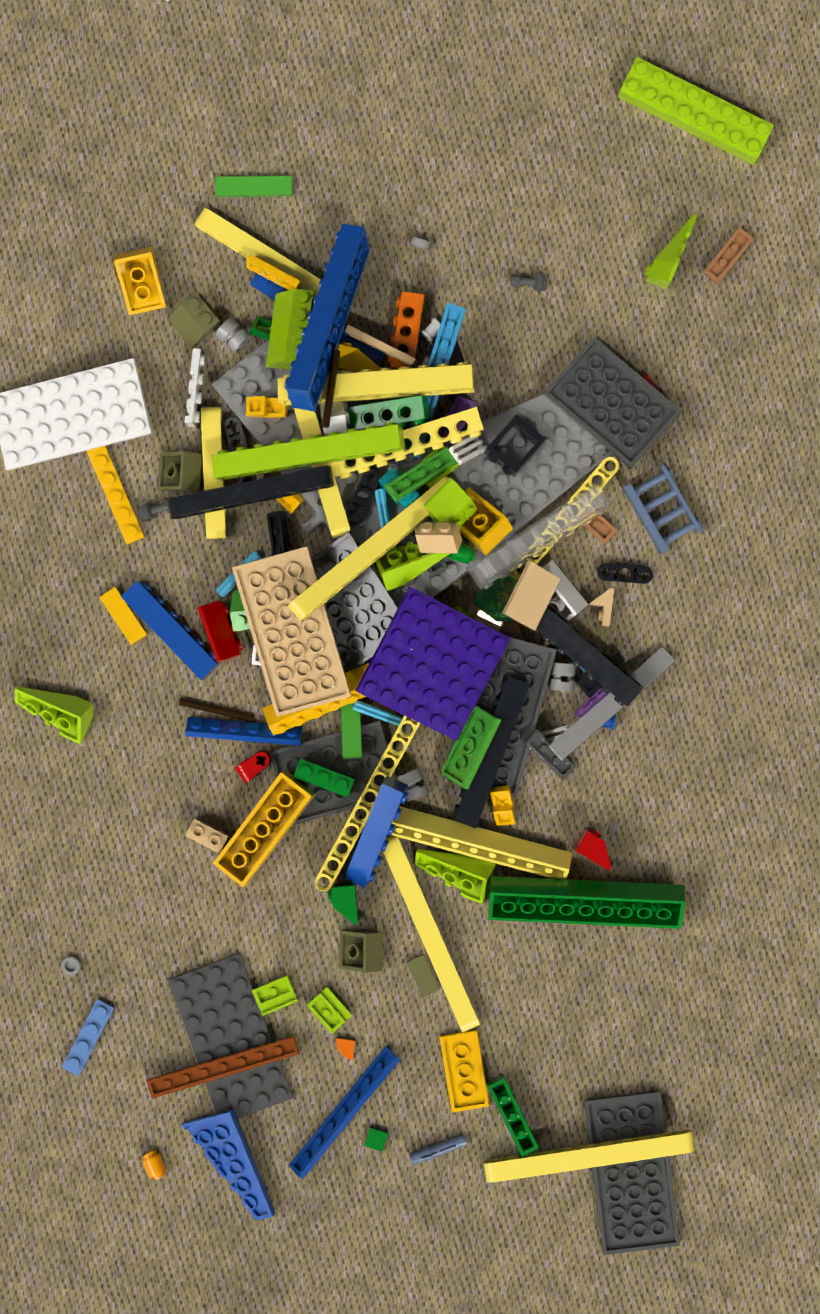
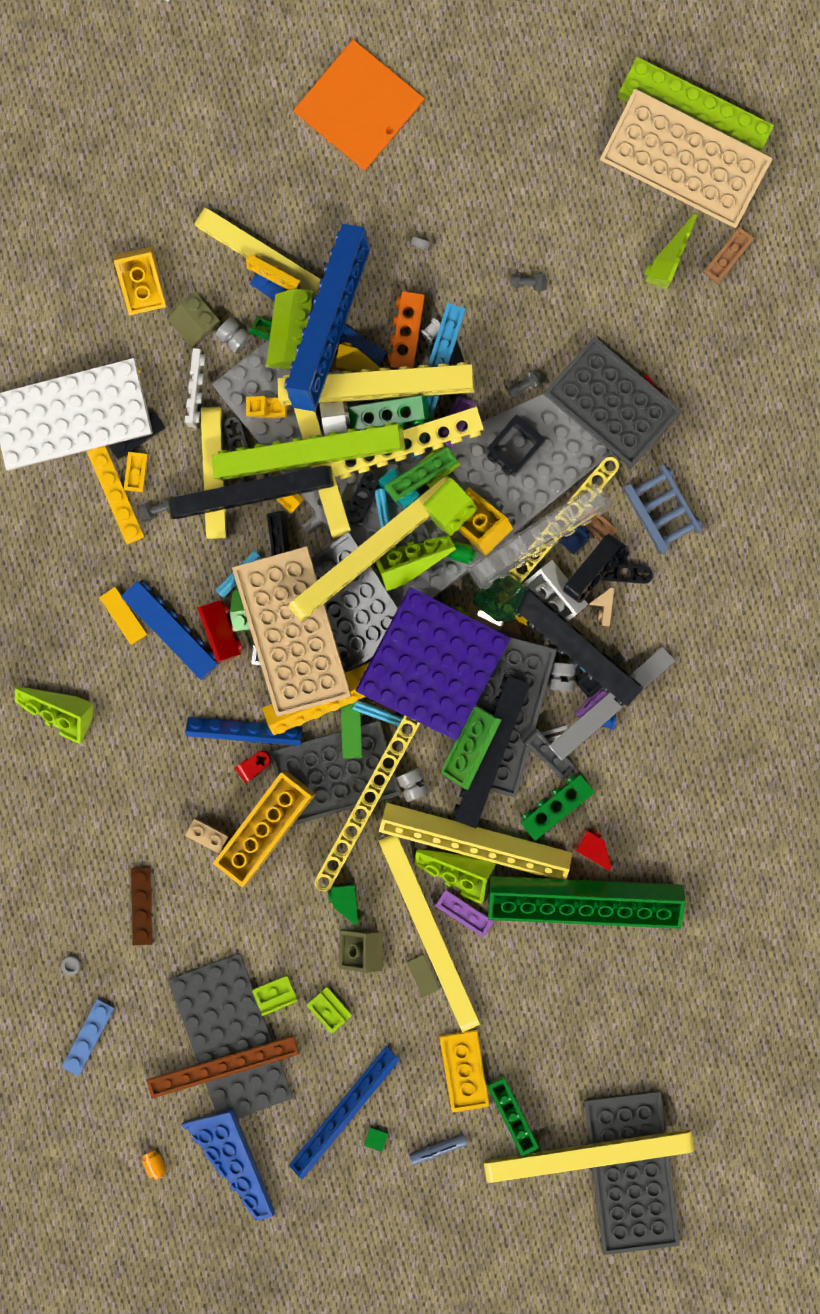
(122, 448): none -> black plate
(135, 472): none -> yellow plate
(141, 906): none -> reddish brown plate
(179, 471): olive slope -> none
(216, 710): dark brown bar -> none
(253, 186): bright green tile -> none
(324, 777): green brick -> none
(330, 388): dark brown bar -> none
(346, 1047): orange tile -> none
(358, 105): none -> orange piece
(376, 830): brick -> none
(381, 346): tan tile -> none
(438, 537): tan hinge -> none
(464, 913): none -> medium lavender plate
(477, 443): white tile -> none
(503, 805): yellow slope -> none
(531, 595): tan tile -> none
(533, 379): none -> dark grey bar
(575, 540): none -> dark blue bracket
(583, 792): none -> green brick
(596, 565): none -> black beam
(685, 158): none -> tan plate

